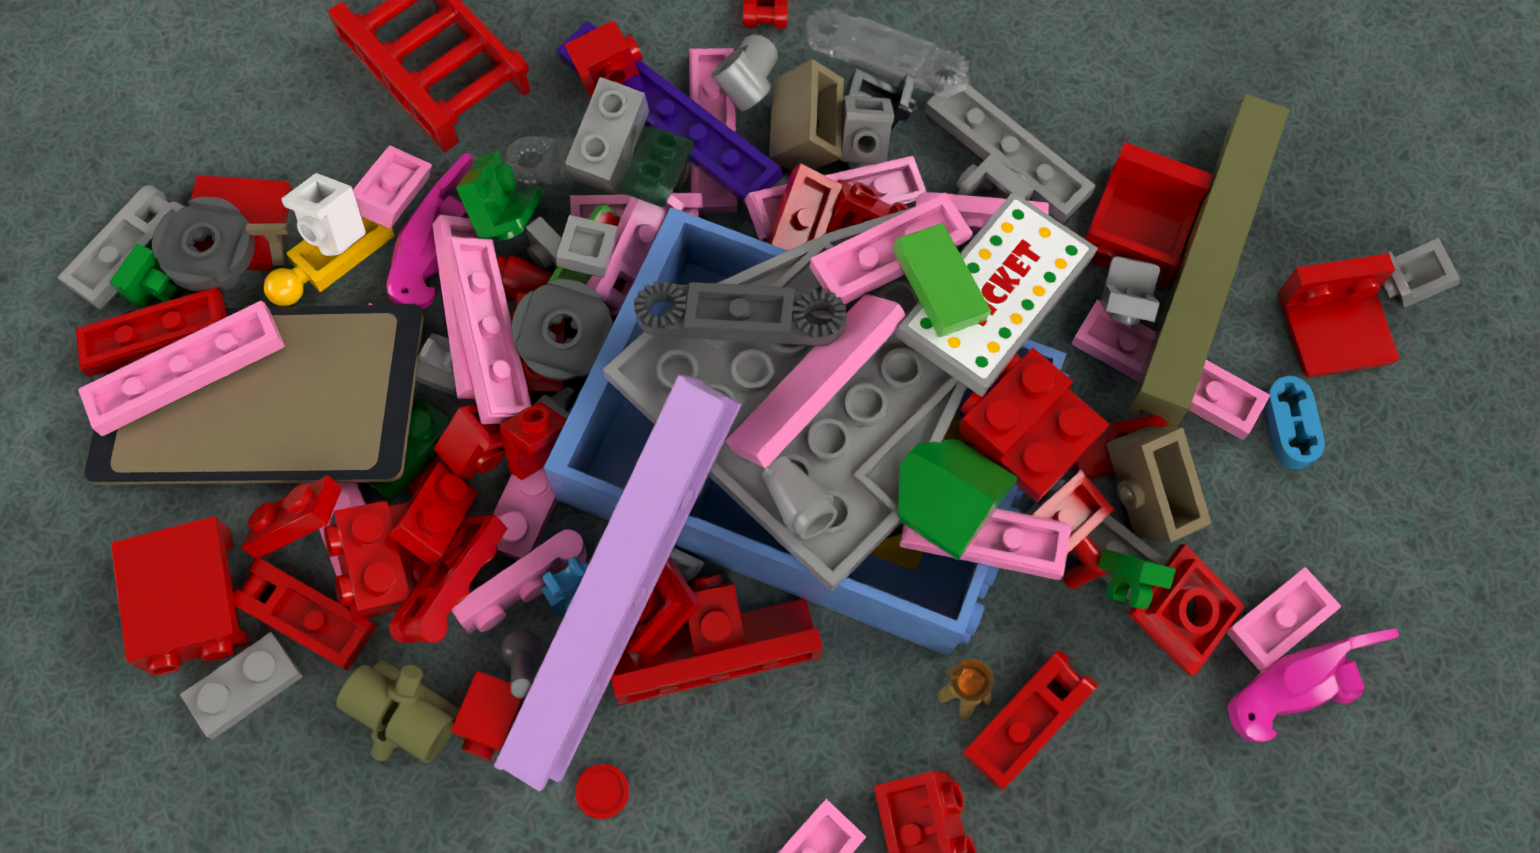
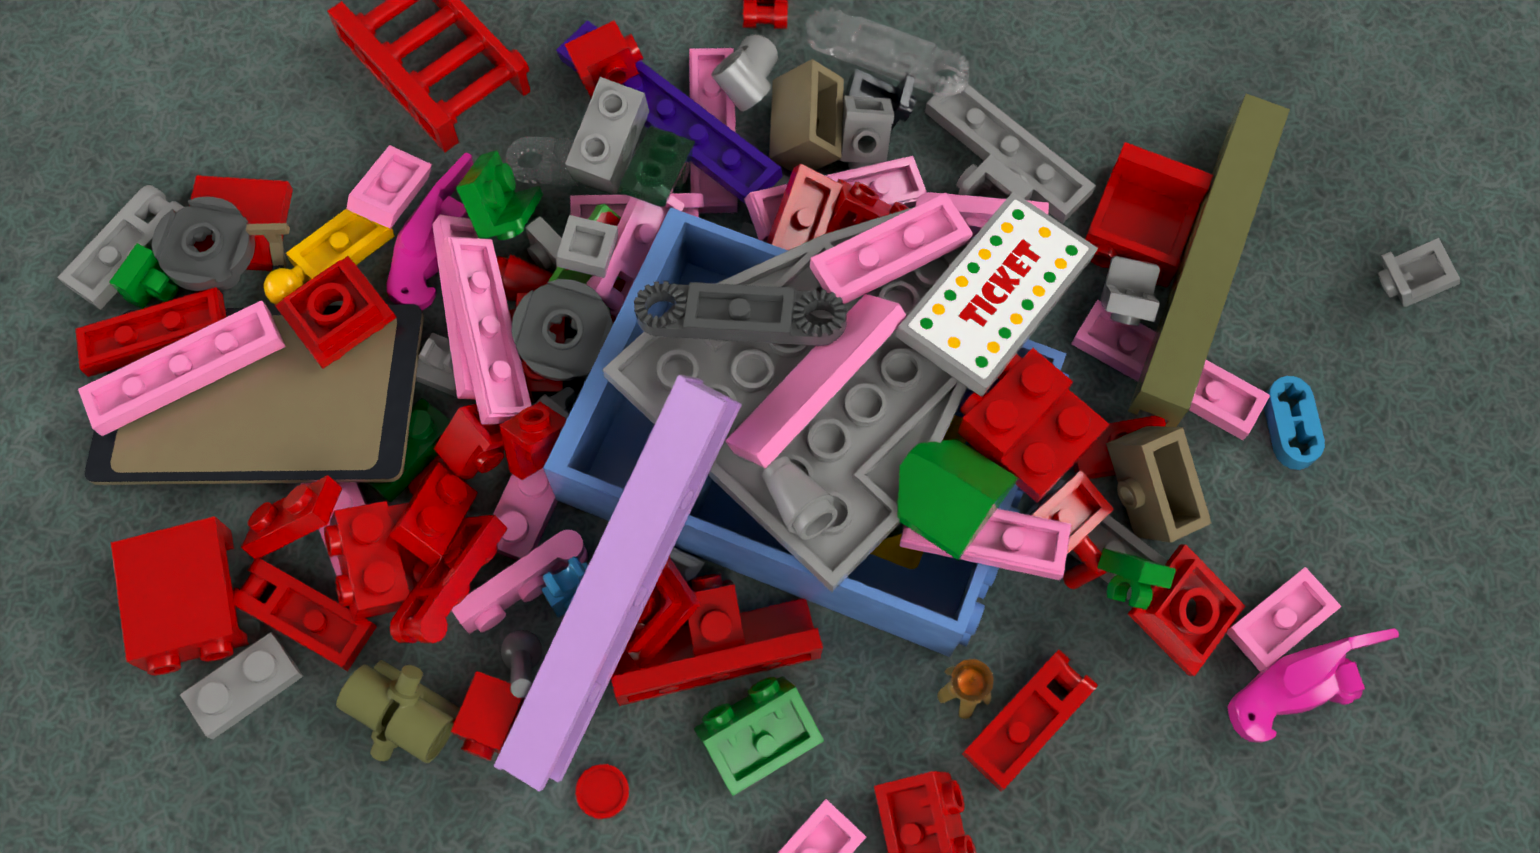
(326, 214): white brick -> none
(335, 334): none -> red piece
(758, 733): none -> bracket
(941, 280): bright green tile -> none
(1338, 315): red bracket -> none

